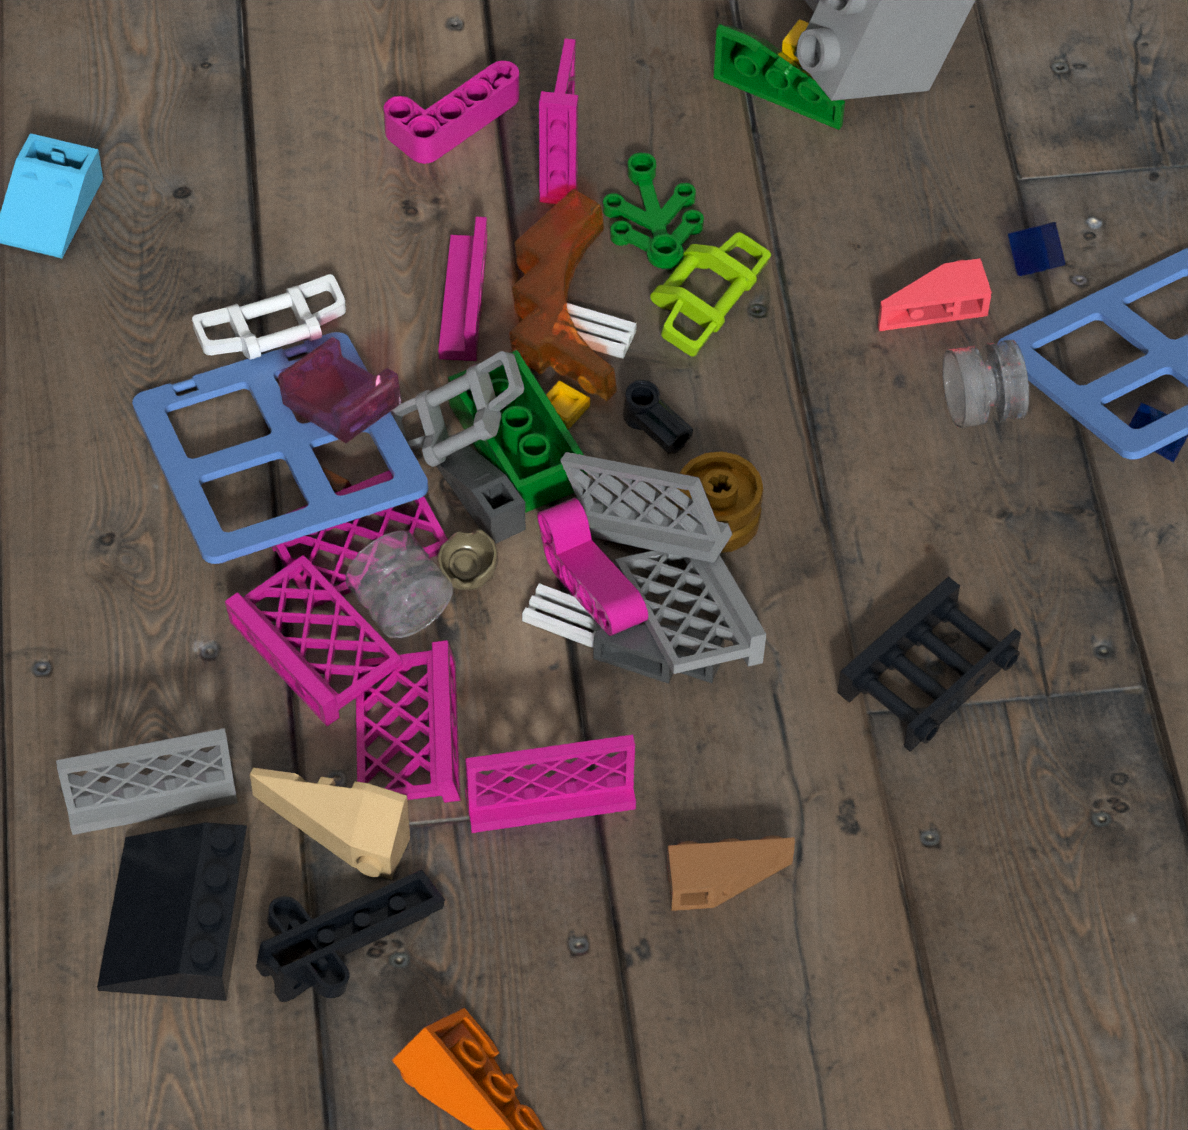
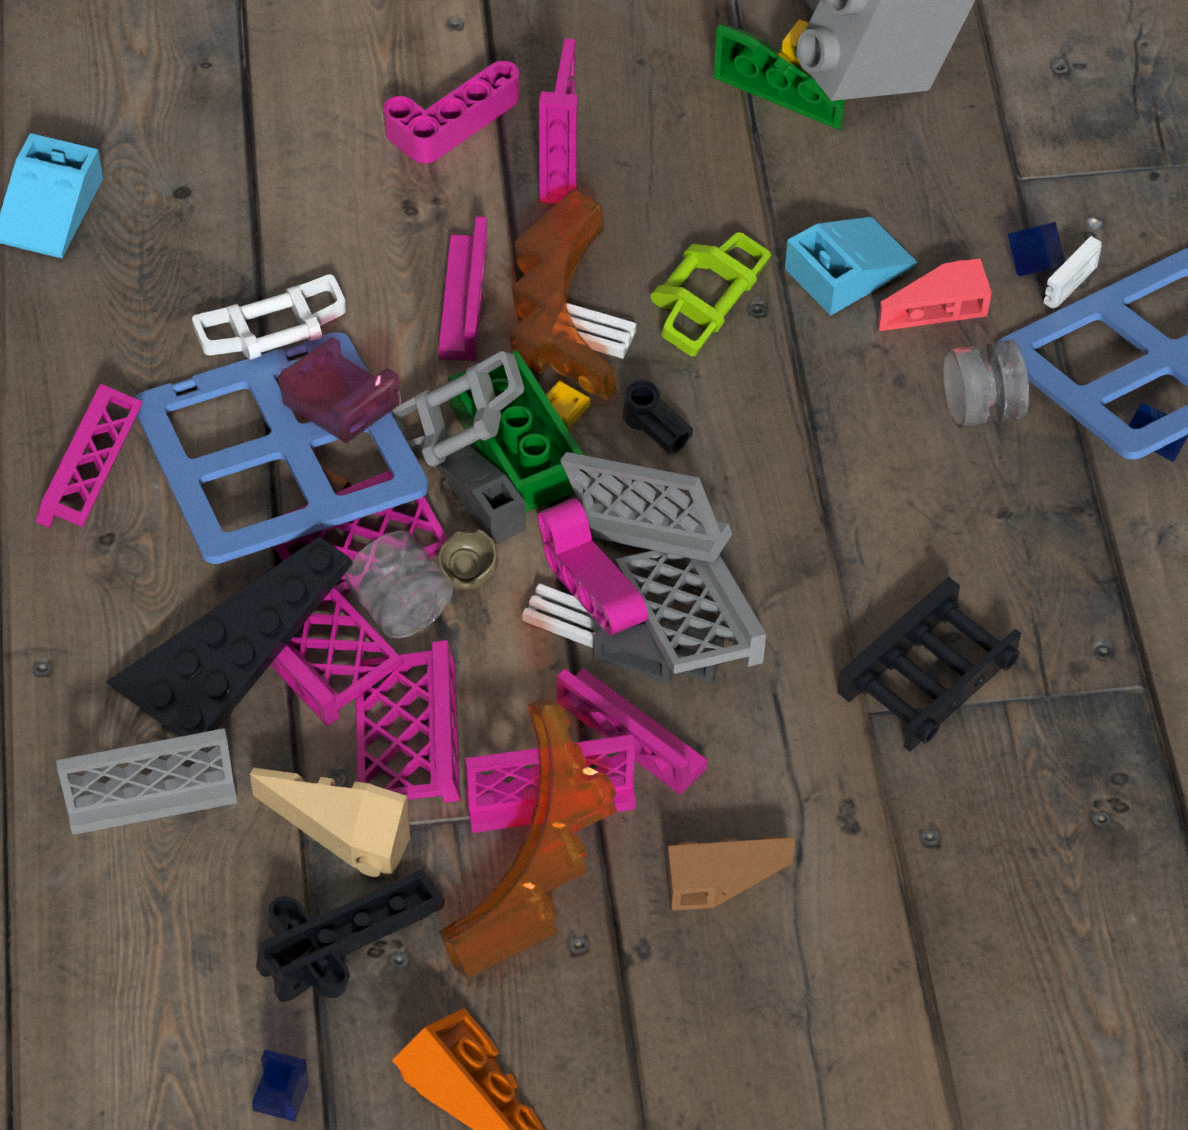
(77, 455): none -> dark pink fence
(177, 912): black slope -> none
(216, 660): none -> black wing
(281, 1085): none -> clear blue panel
(550, 855): none -> clear orange arch
(615, 716): none -> dark pink fence
(663, 249): green plant -> none
(733, 493): pearl gold wheel -> none
(845, 261): none -> medium azure slope
(1072, 272): none -> white tile

